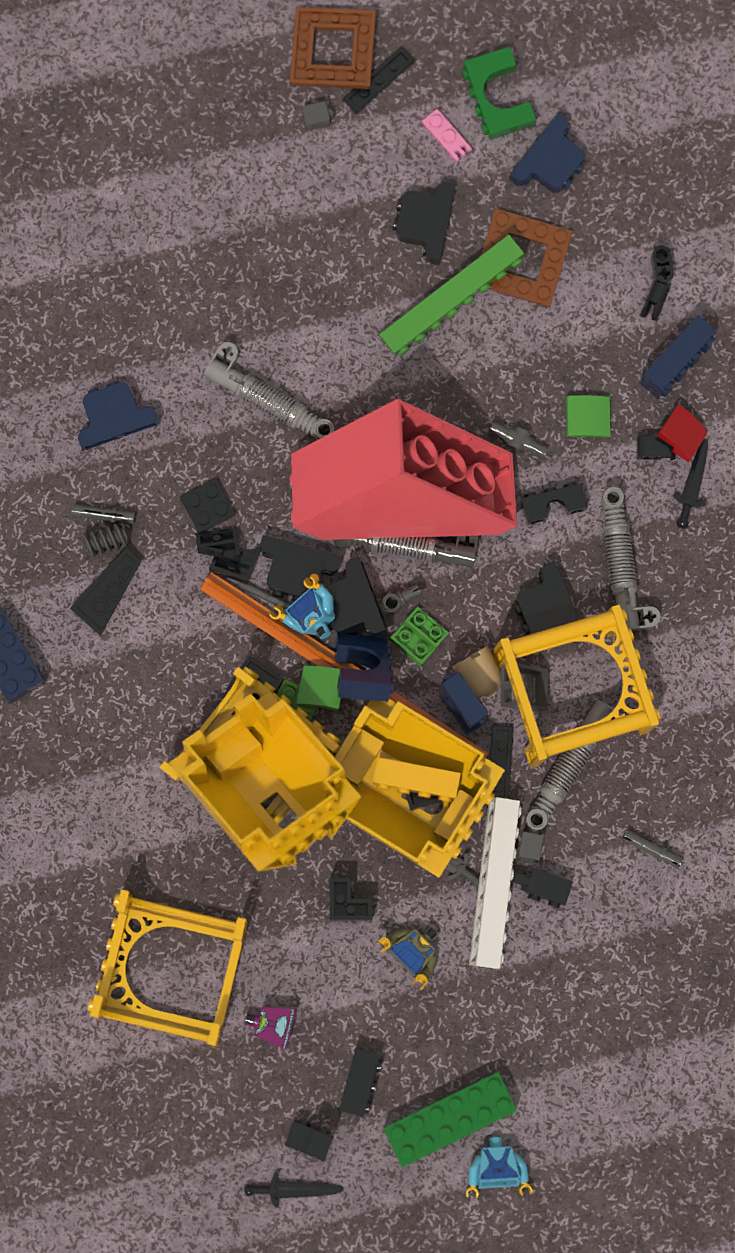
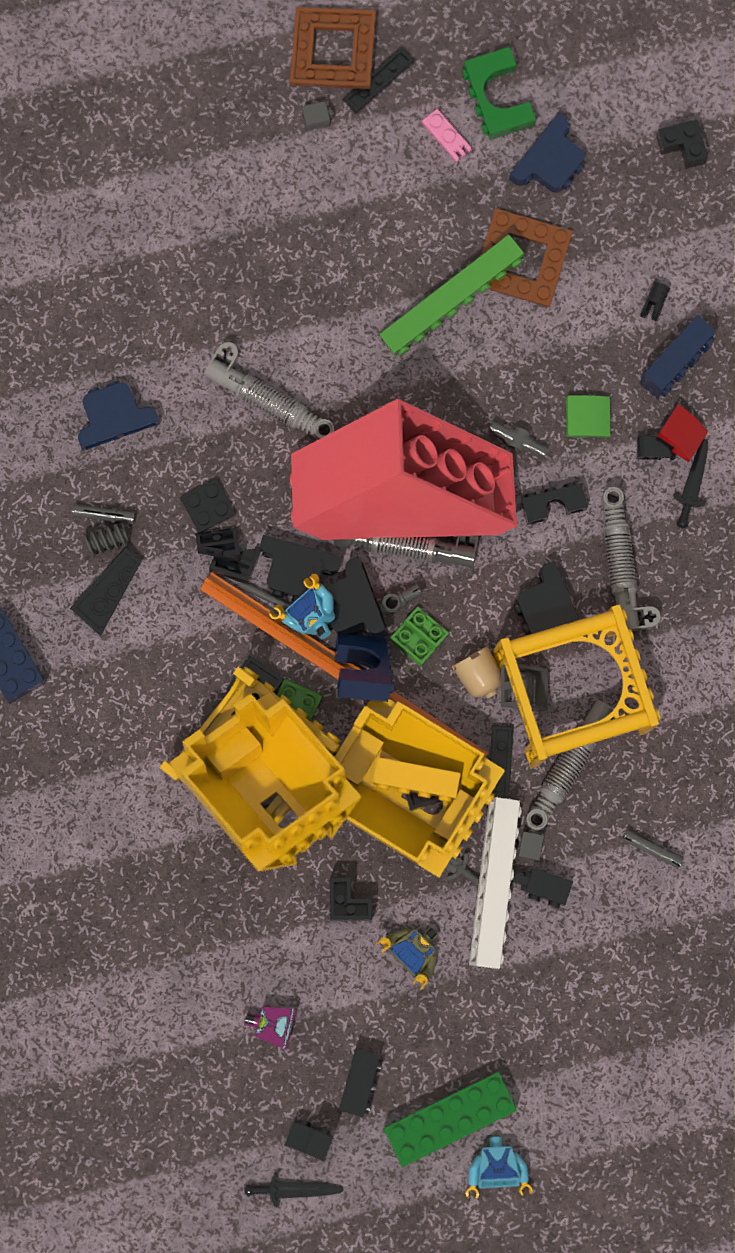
(129, 908): yellow arch -> none
(319, 688): bright green slope -> none
(425, 220): black brick -> none
(462, 703): dark blue arch -> none
(657, 265): black beam -> none
(686, 138): none -> black brick

